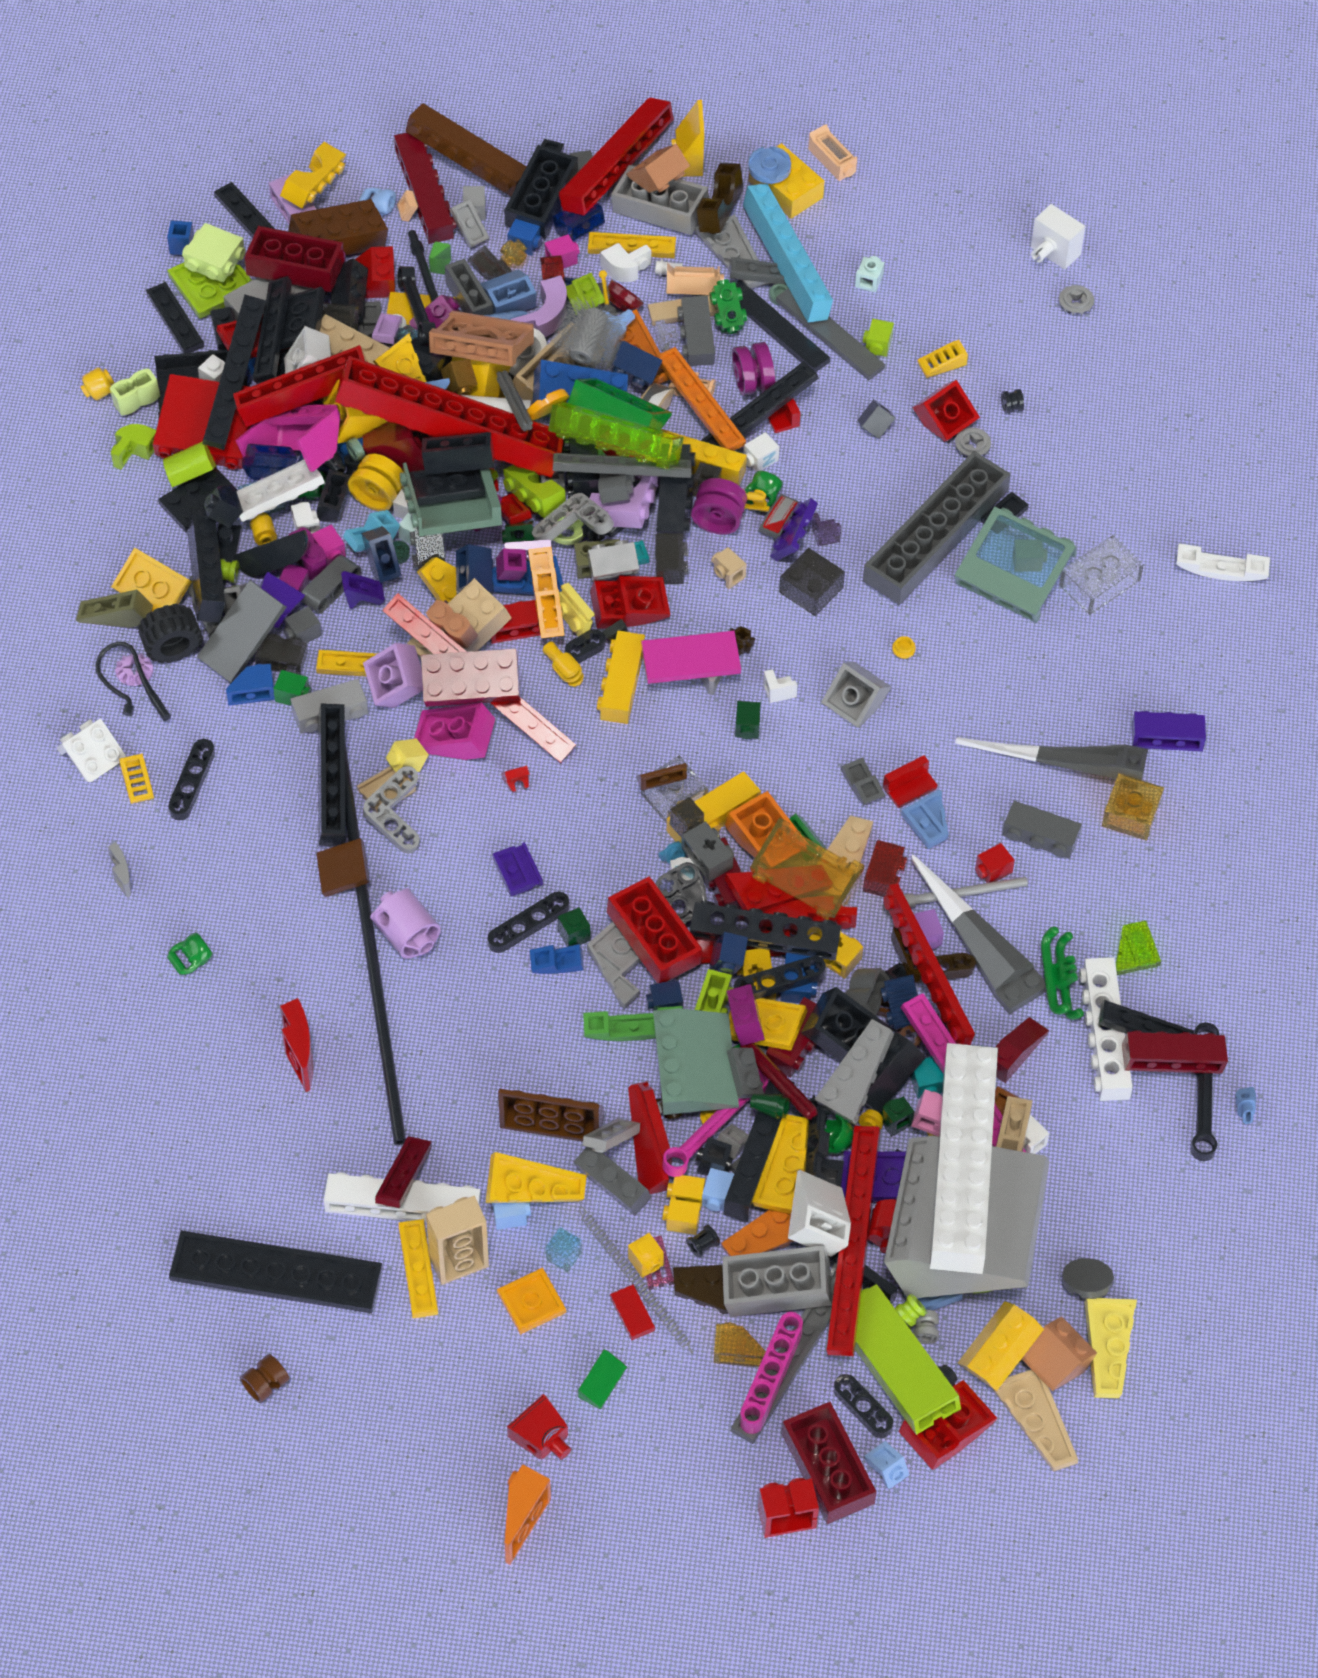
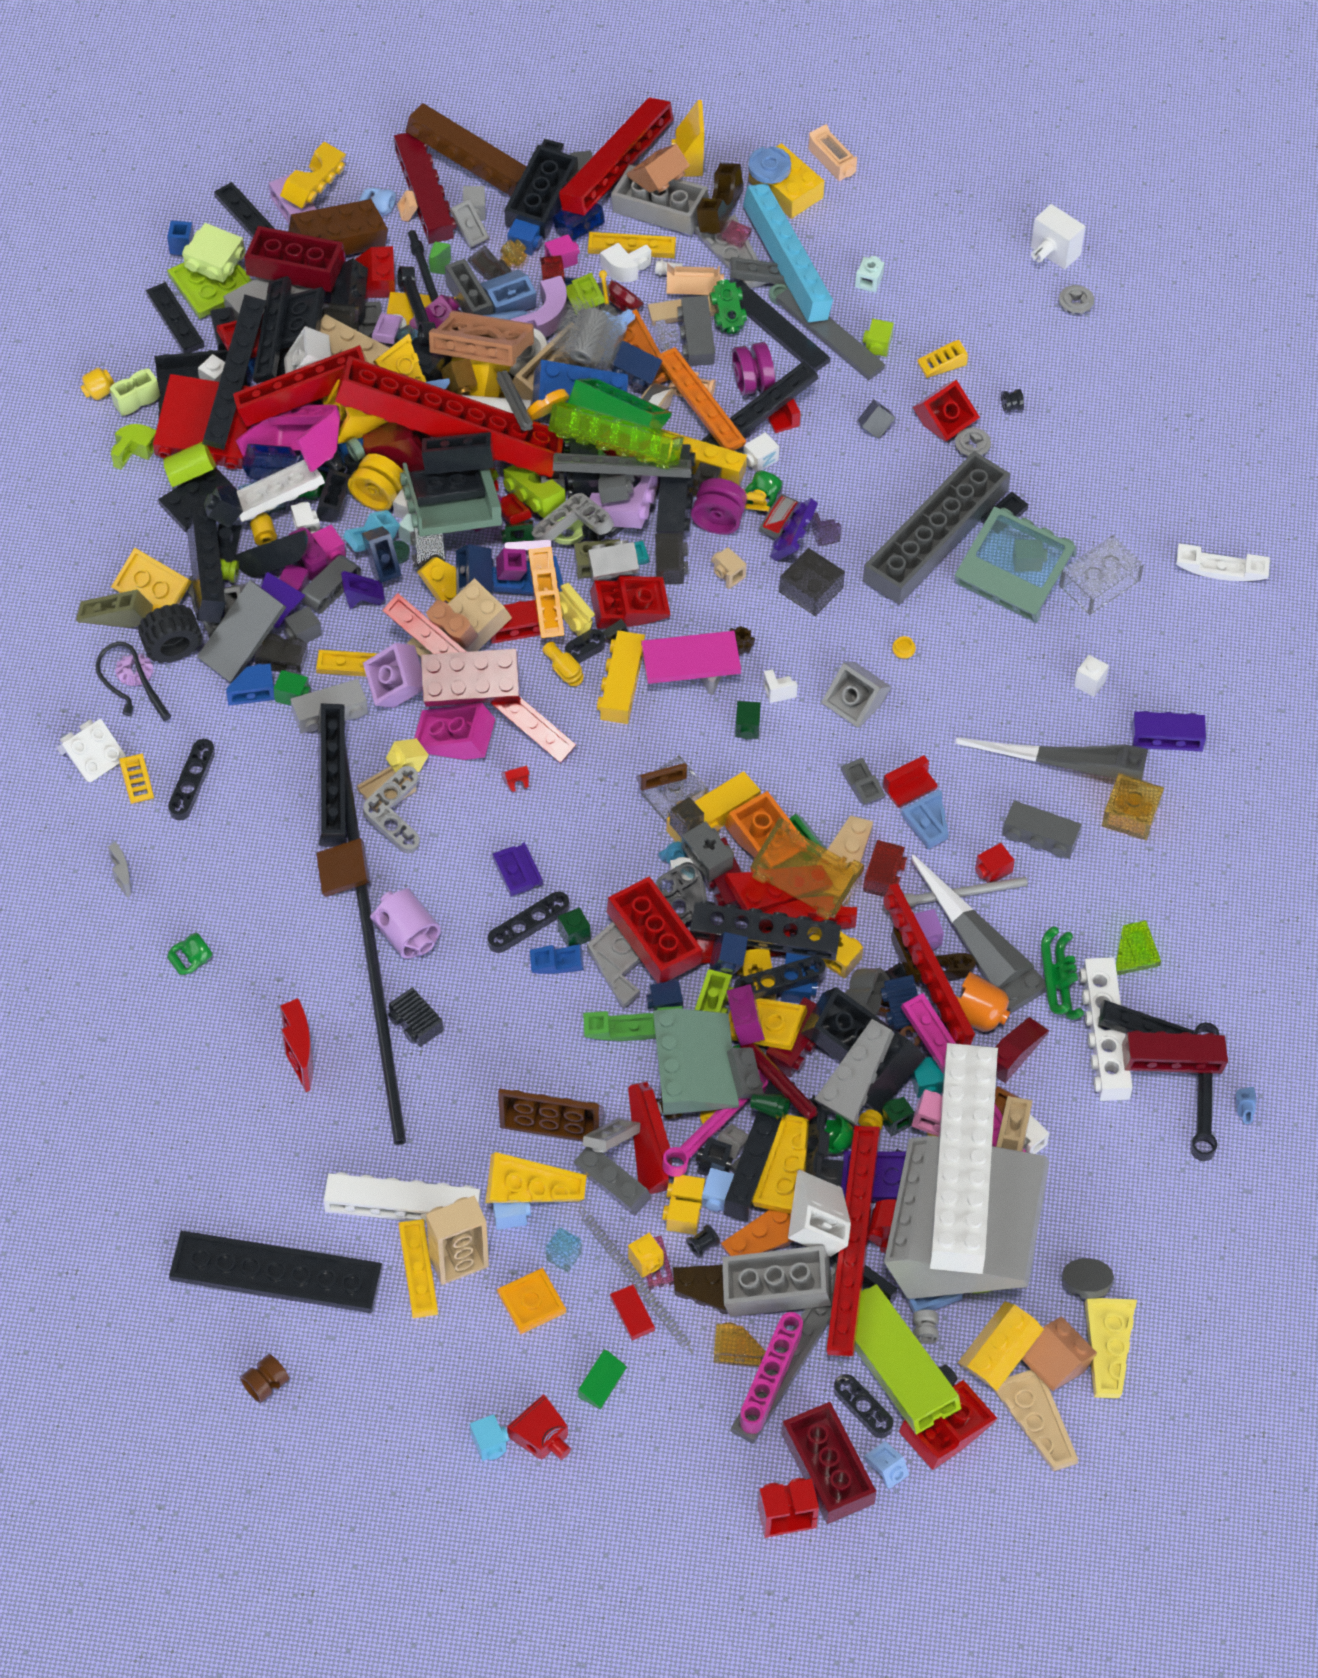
(403, 1172): dark red tile -> none
(415, 1017): none -> black brick
(489, 1437): none -> medium azure brick
(527, 1500): orange slope -> none
(736, 233): none -> clear pink tile
(911, 1310): lime wheel -> none
(983, 1003): none -> orange cylinder
(1091, 675): none -> white brick

